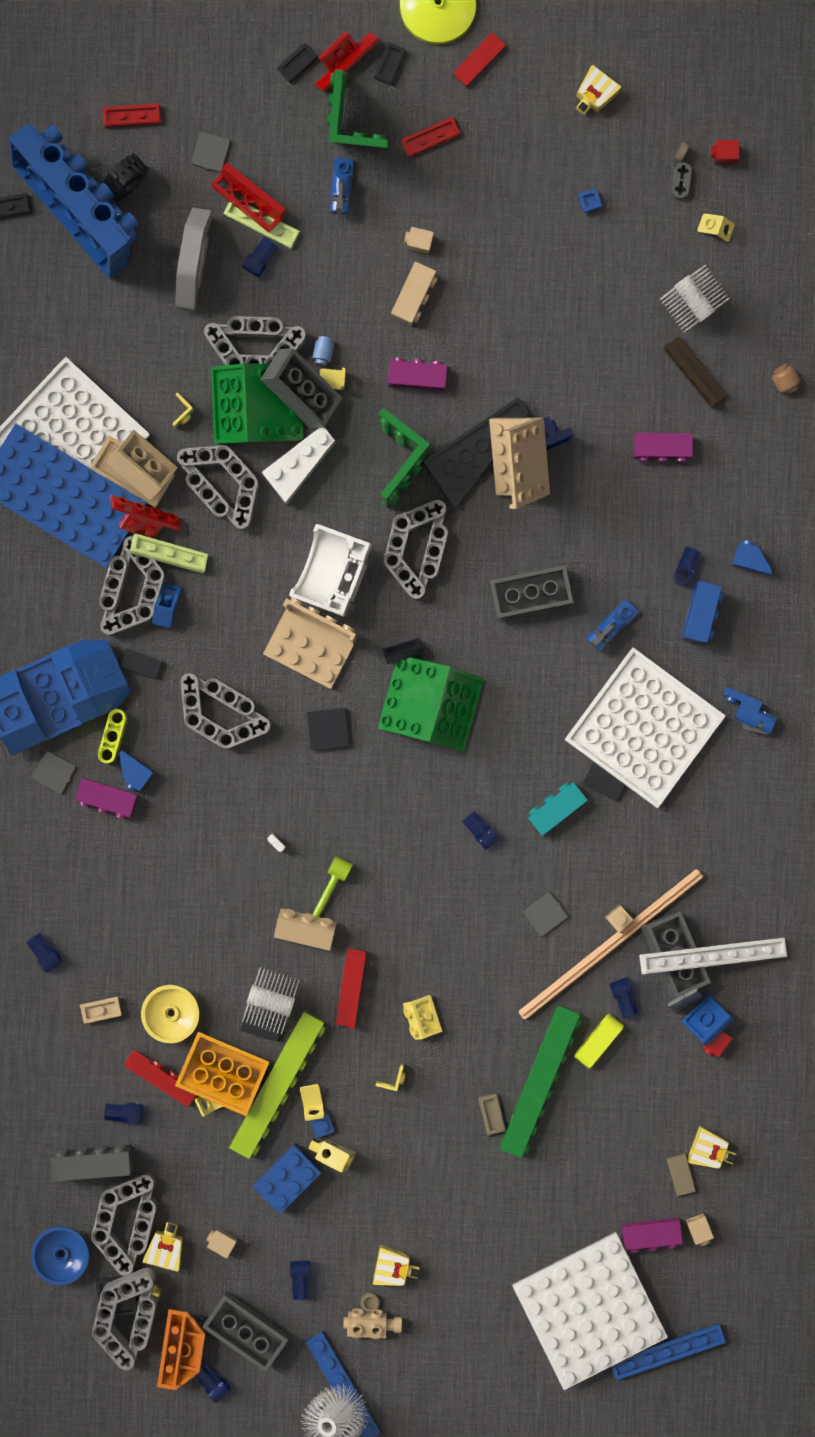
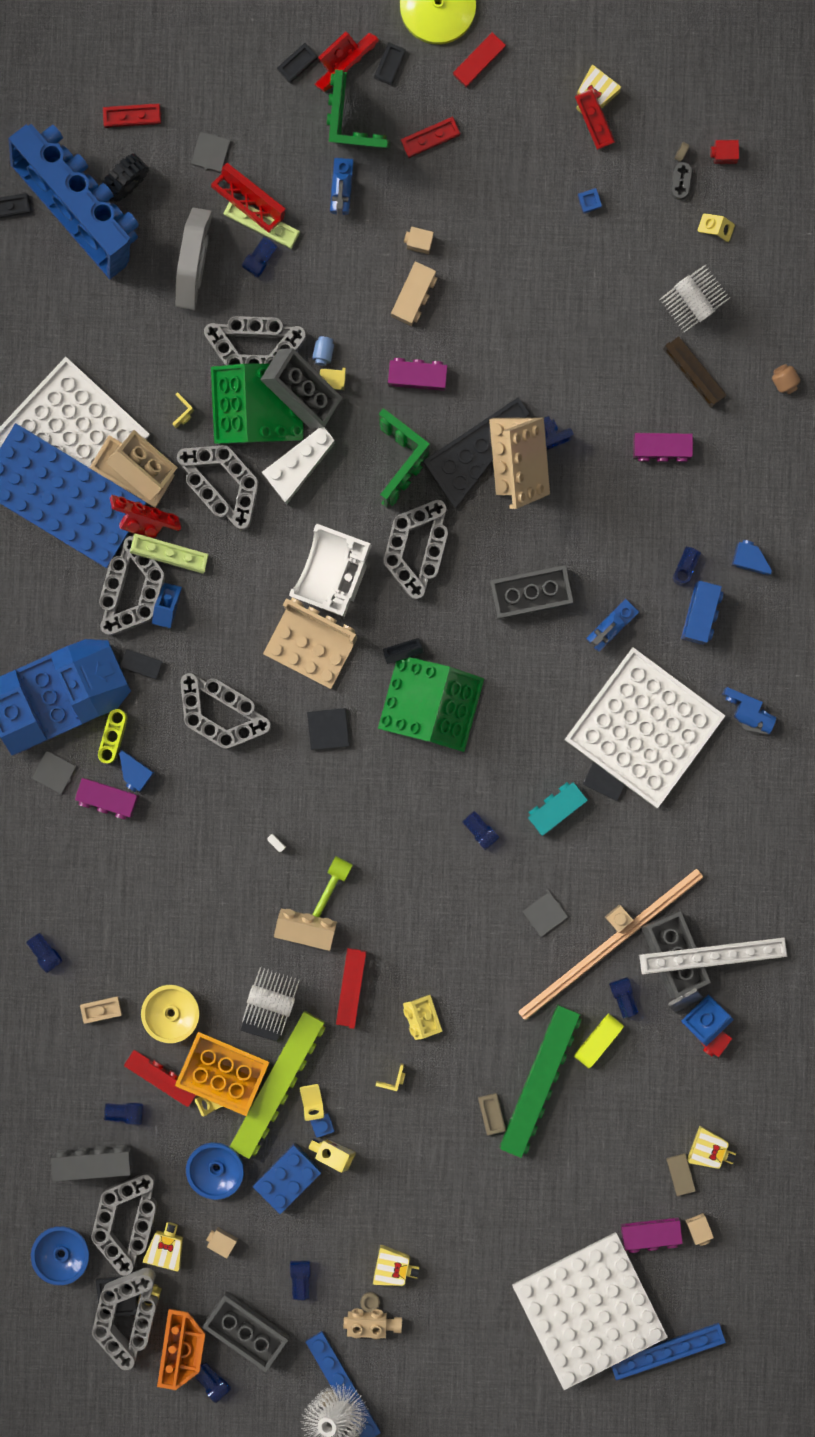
(208, 1180): none -> blue dish
(594, 118): none -> red tile

